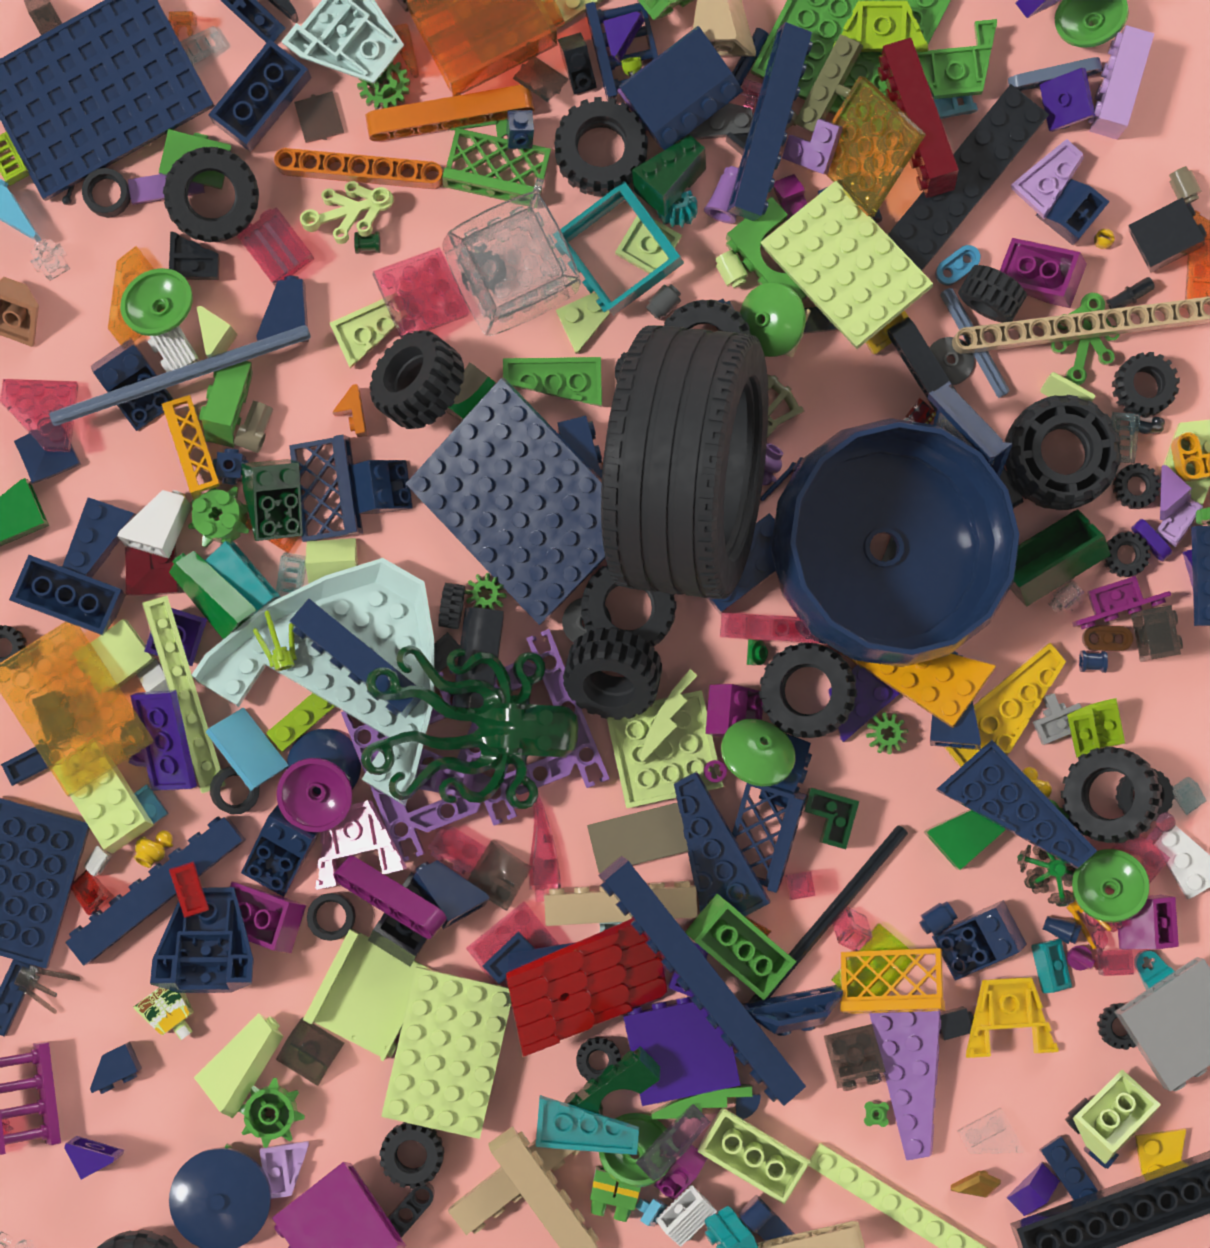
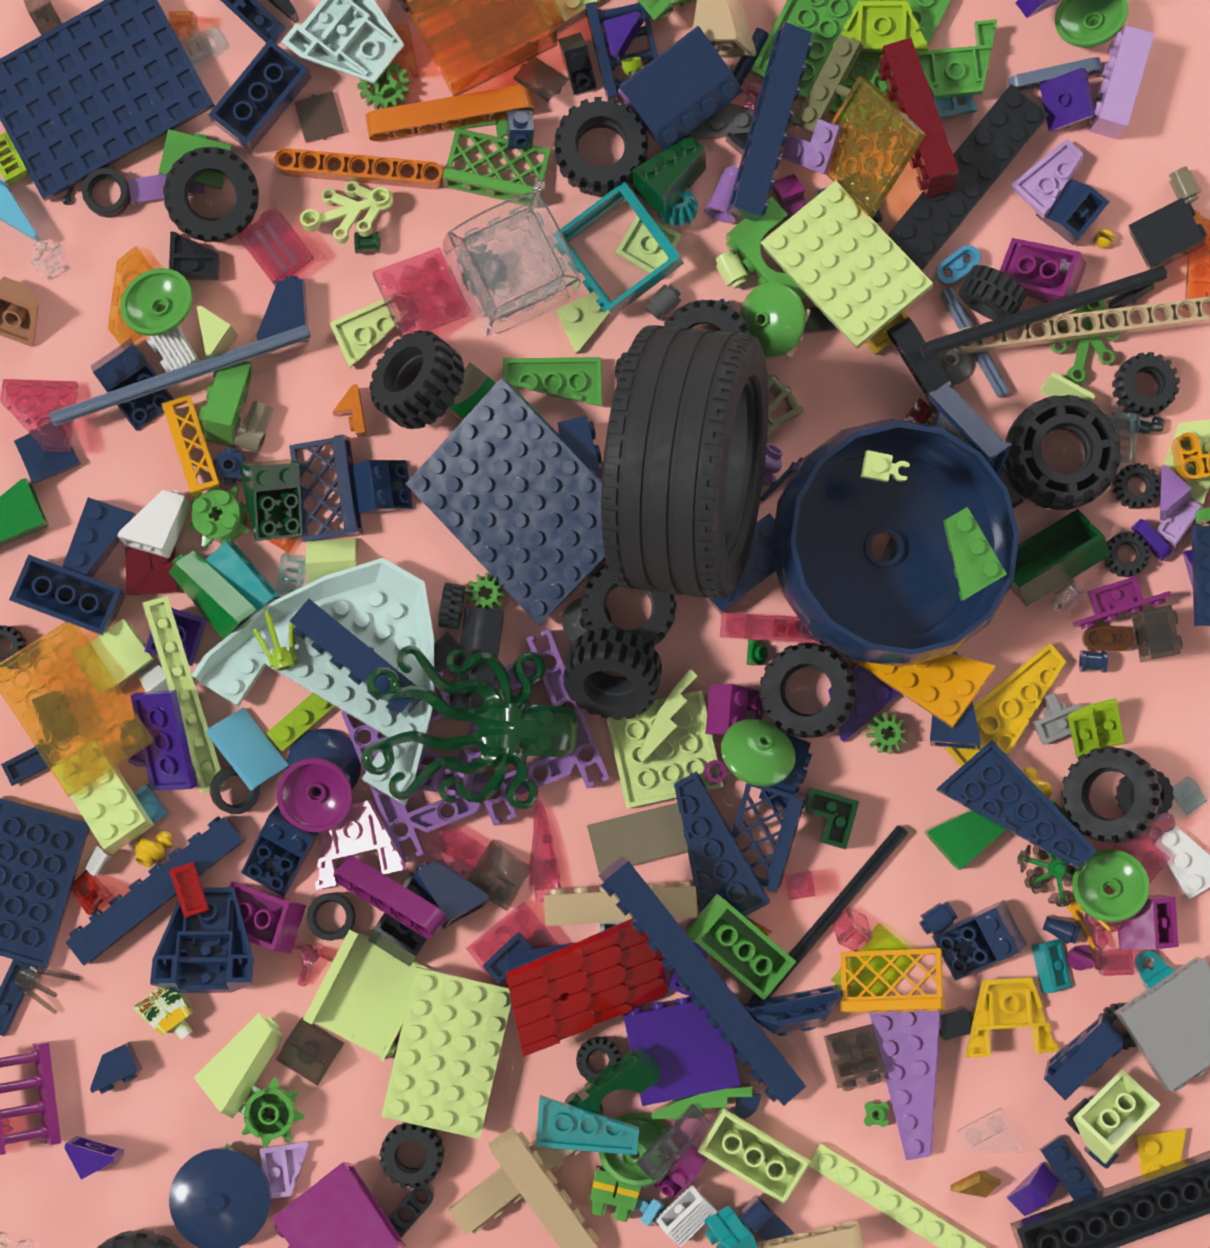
(308, 958): none -> clear pink plant
(880, 466): none -> yellowish green plate
(972, 555): none -> bright green wing
(1043, 311): none -> black axle
(1083, 1057): none -> dark blue wedge

